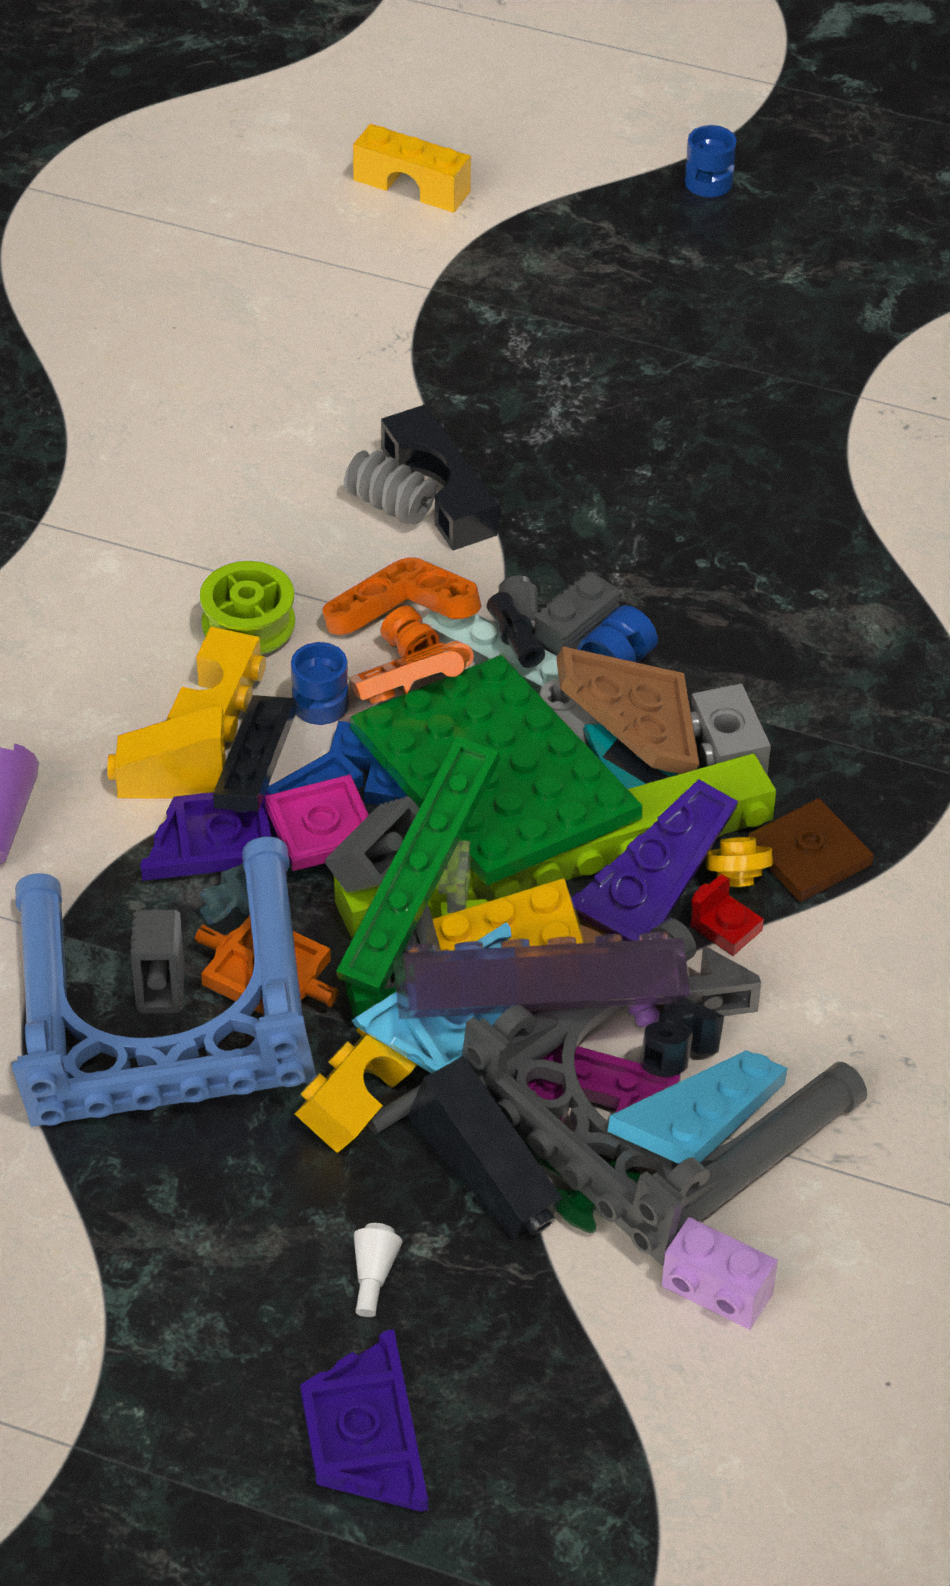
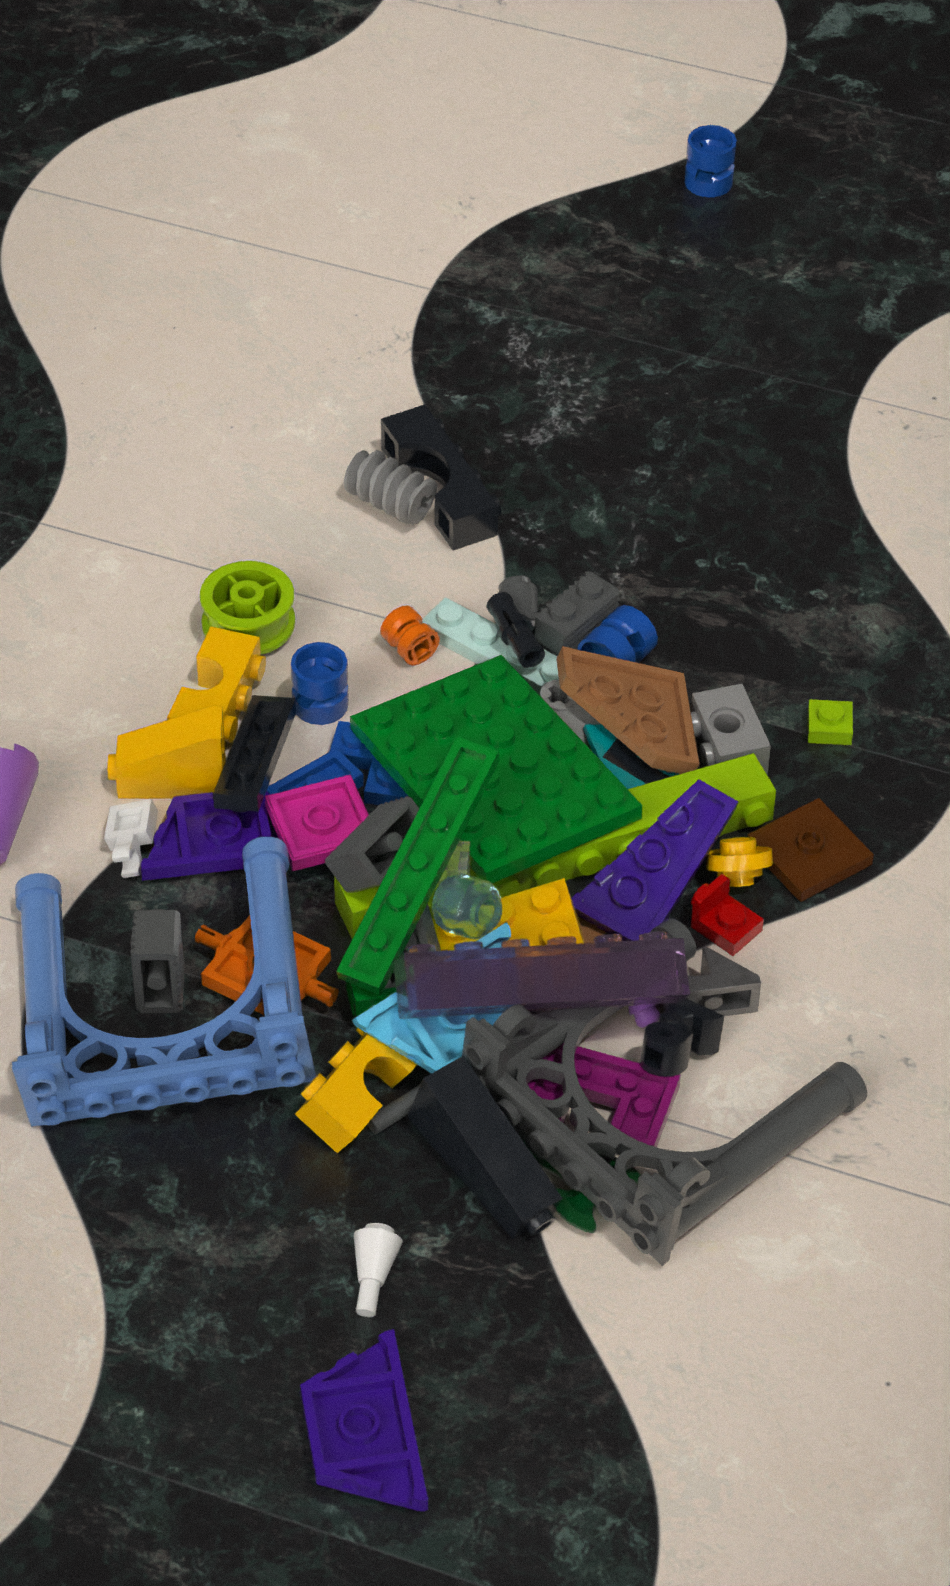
(128, 829): none -> white plate
(225, 897): clear light blue plate -> none
(379, 682): orange plate -> none
(402, 580): orange beam -> none
(439, 171): yellow arch -> none
(467, 906): none -> clear light blue head
(700, 1110): medium azure wing -> none
(719, 1273): lavender brick -> none
(830, 722): none -> lime plate

